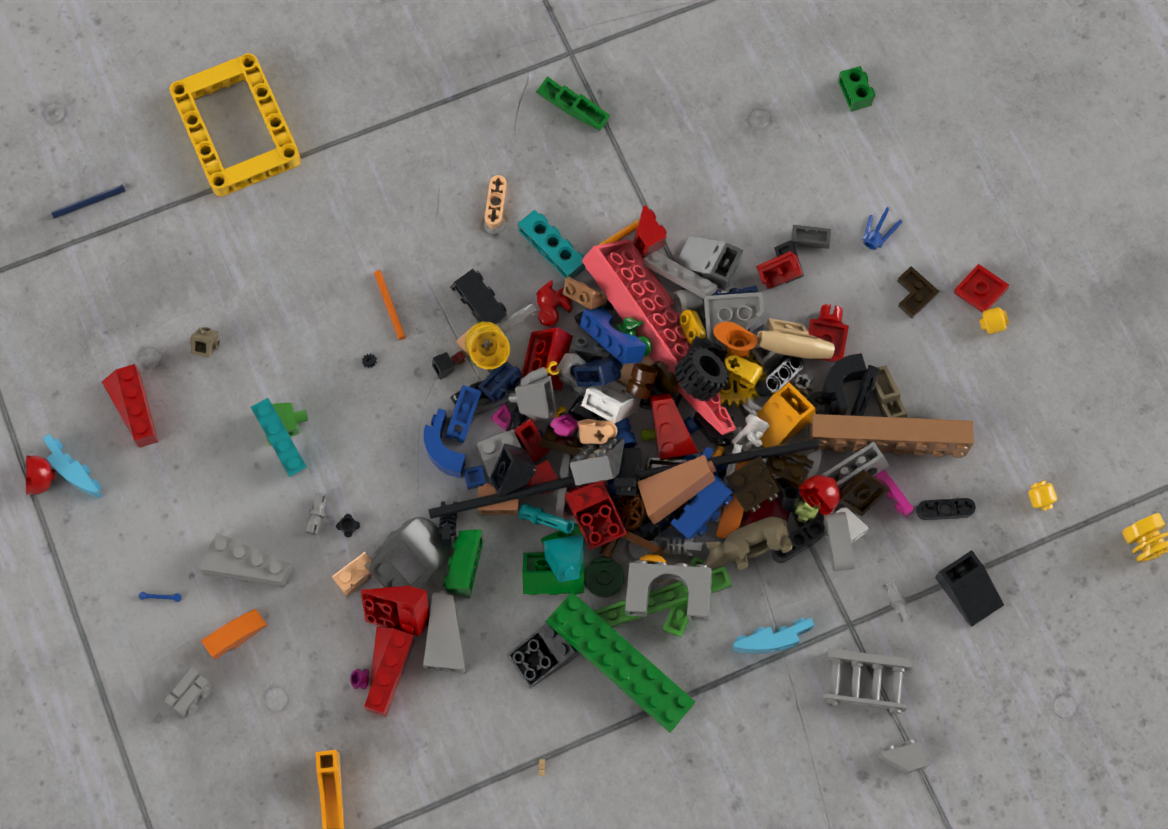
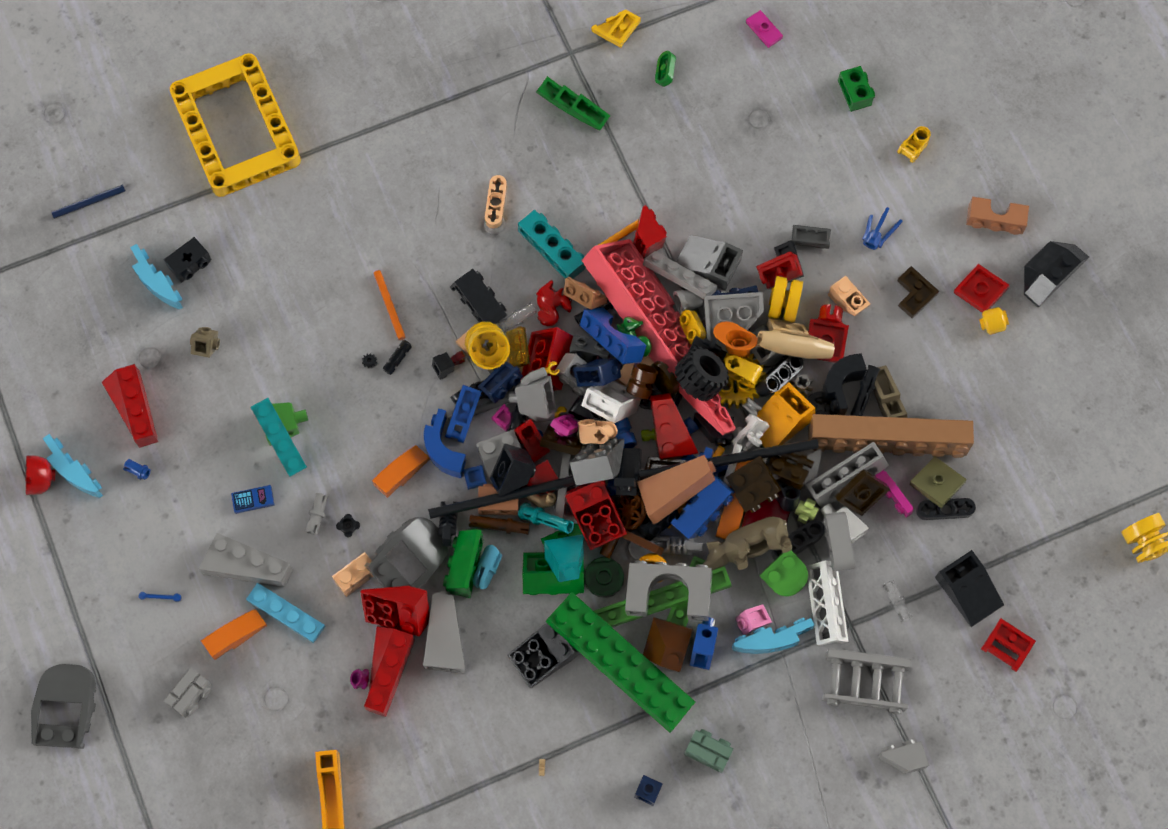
(64, 684): none -> dark grey slope
(139, 470): none -> blue pin
(155, 281): none -> medium azure slope
(192, 251): none -> black brick
(252, 499): none -> tile
(285, 612): none -> medium azure plate
(397, 357): none -> black axle
(400, 470): none -> orange slope
(487, 567): none -> medium azure arm
(499, 524): none -> reddish brown pin
(518, 347): none -> clear yellow plate
(544, 500): none -> tan arm
(617, 28): none -> yellow wing
(648, 790): none -> dark blue brick
(665, 68): none -> green plate
(667, 644): none -> reddish brown slope
(704, 644): none -> blue torso
(709, 750): none -> sand green brick
(753, 619): none -> bright pink bracket
(764, 28): none -> dark pink plate
(786, 299): none -> yellow wheel
(786, 574): none -> bright green slope
(820, 492): red cylinder -> none
(833, 601): none -> white fence
(848, 296): none -> light nougat slope
(913, 145): none -> yellow piece
(938, 482): none -> olive plate
(981, 216): none -> nougat arch
(1013, 640): none -> red plate
(1042, 495): yellow head -> none
(1051, 269): none -> black wedge

